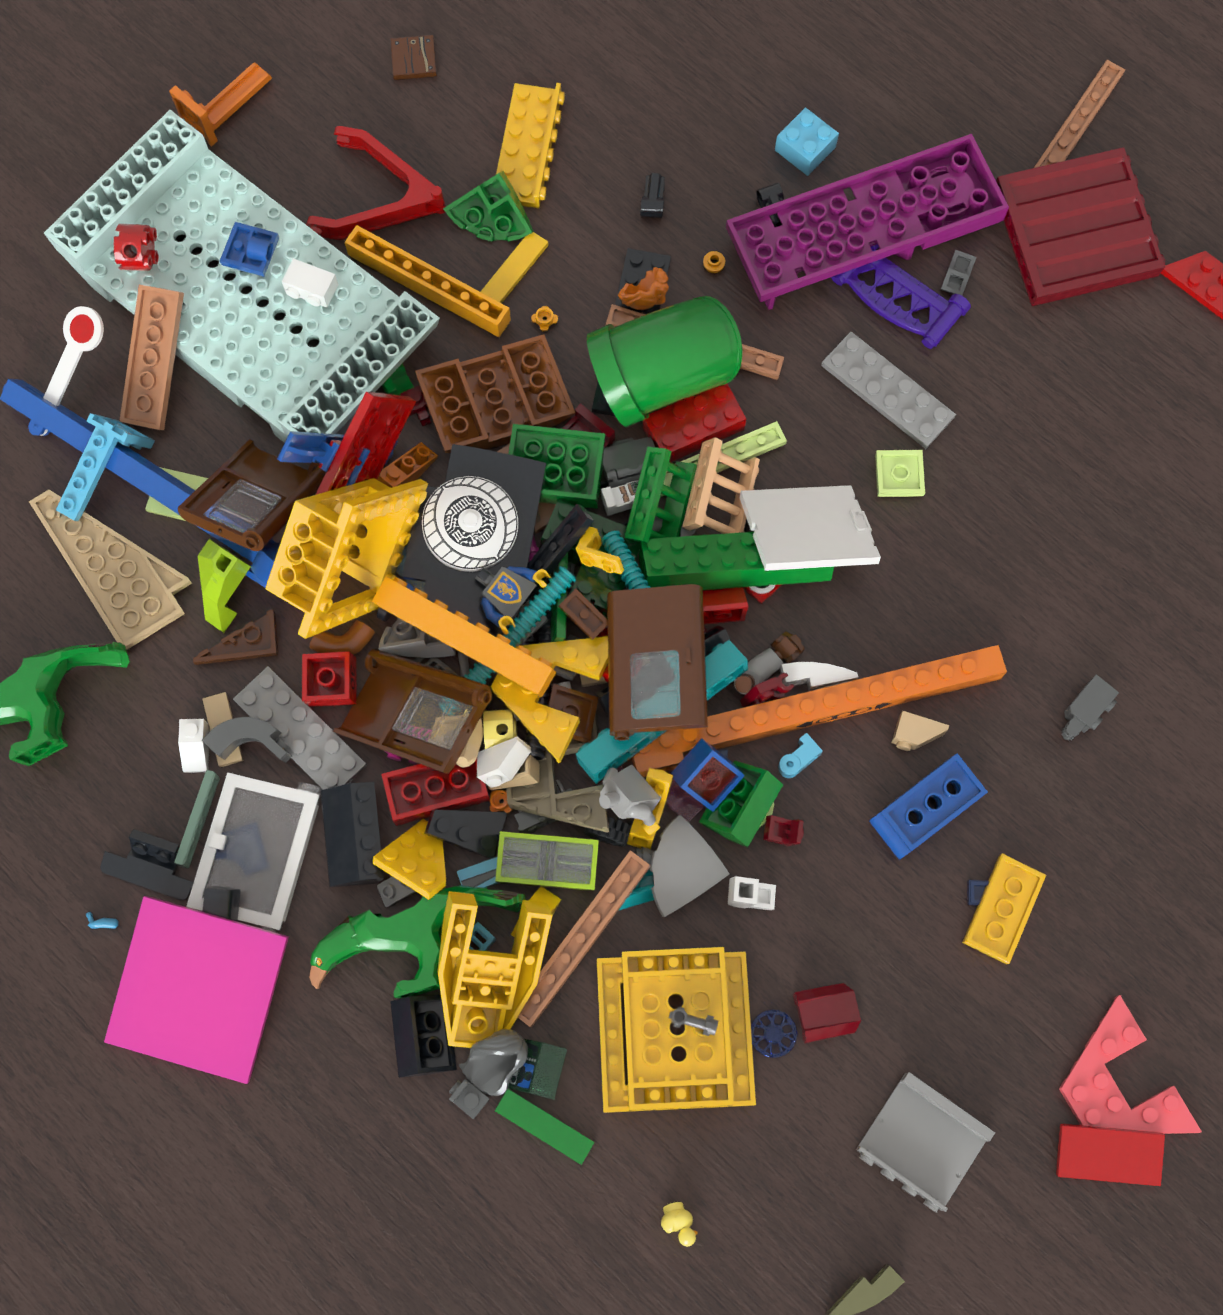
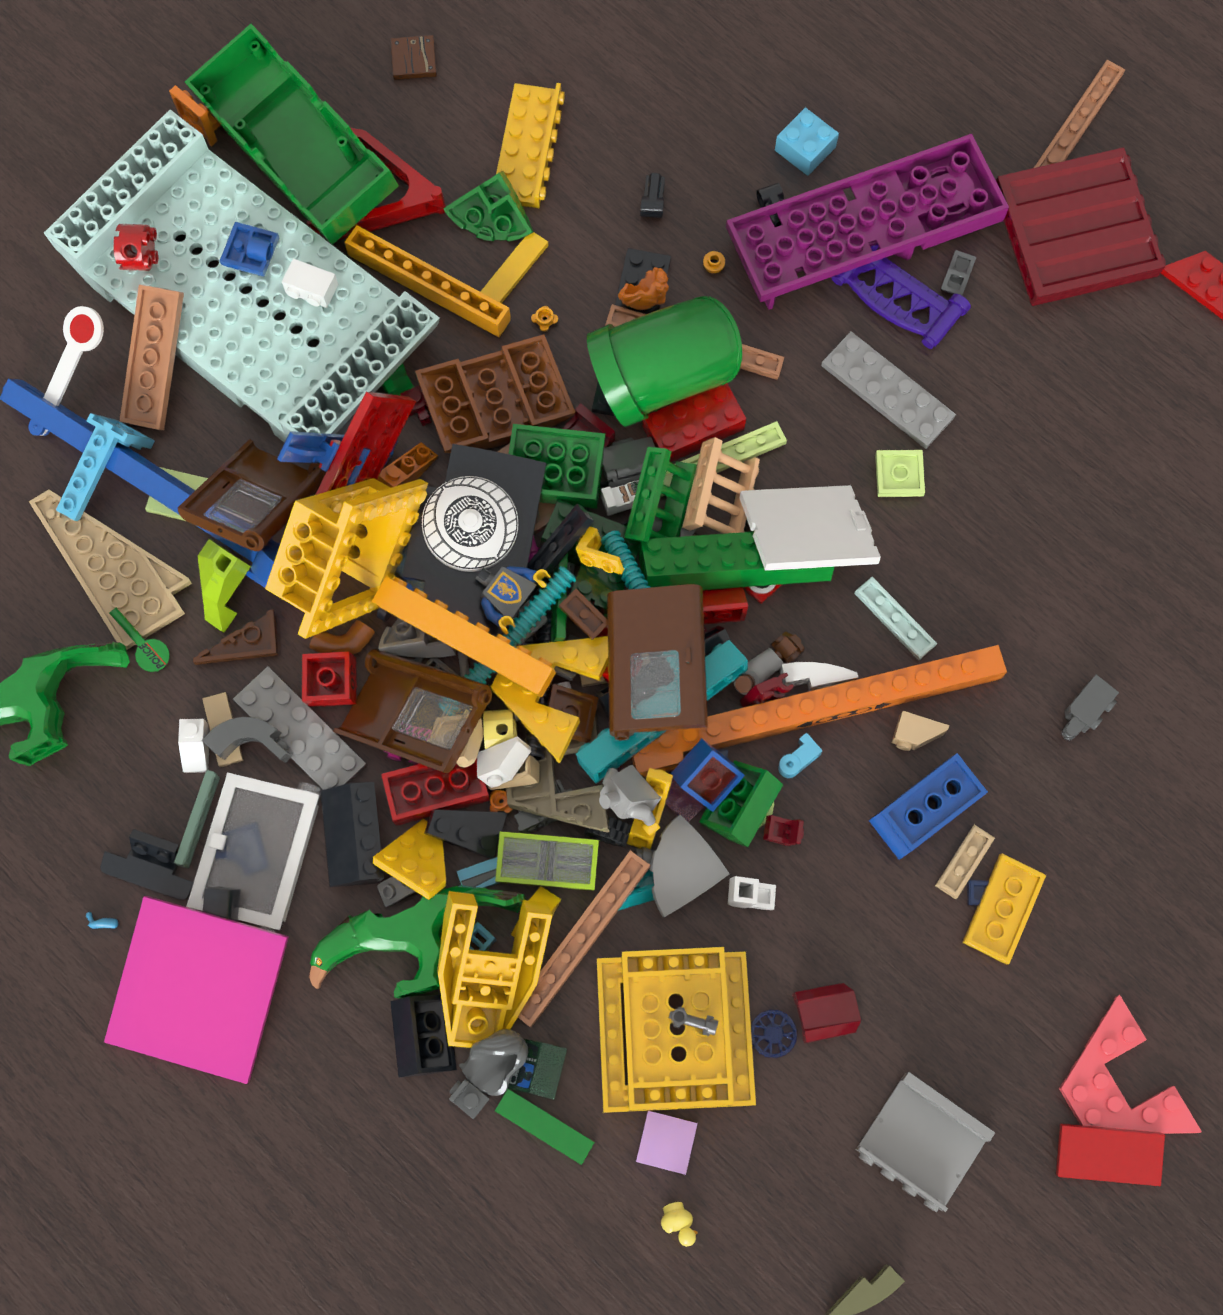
(151, 653): none -> green piece
(292, 134): none -> green piece
(666, 1142): none -> lavender tile
(895, 618): none -> light aqua tile
(965, 861): none -> tan tile

